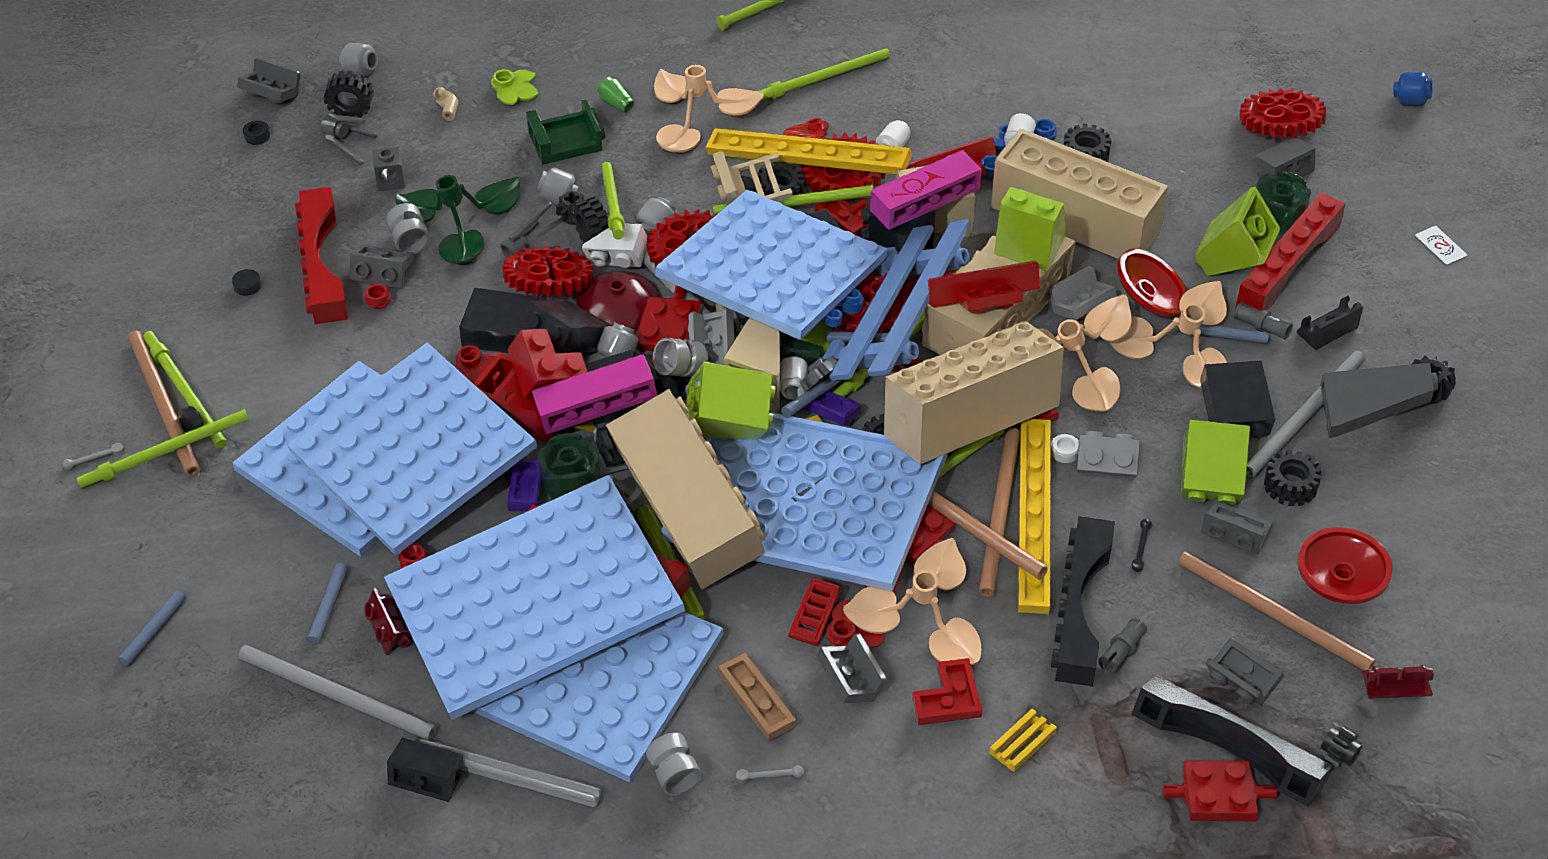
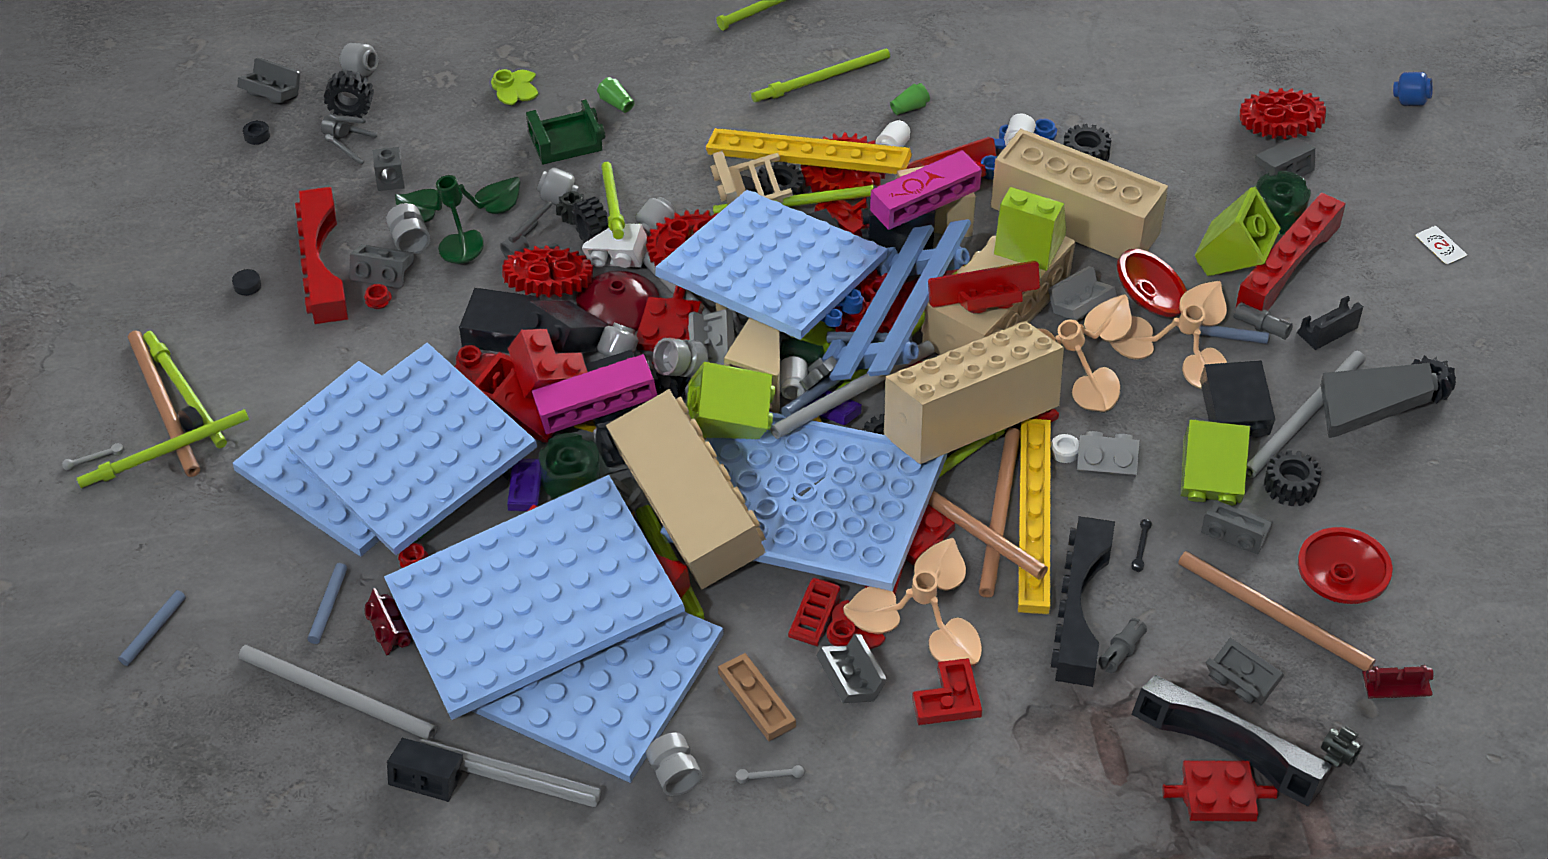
(447, 101): tan arm -> none
(672, 88): light nougat plant -> none
(812, 129): red plate -> none
(840, 396): none -> light grey piece
(911, 99): none -> bright green cone
(1037, 723): yellow tile -> none

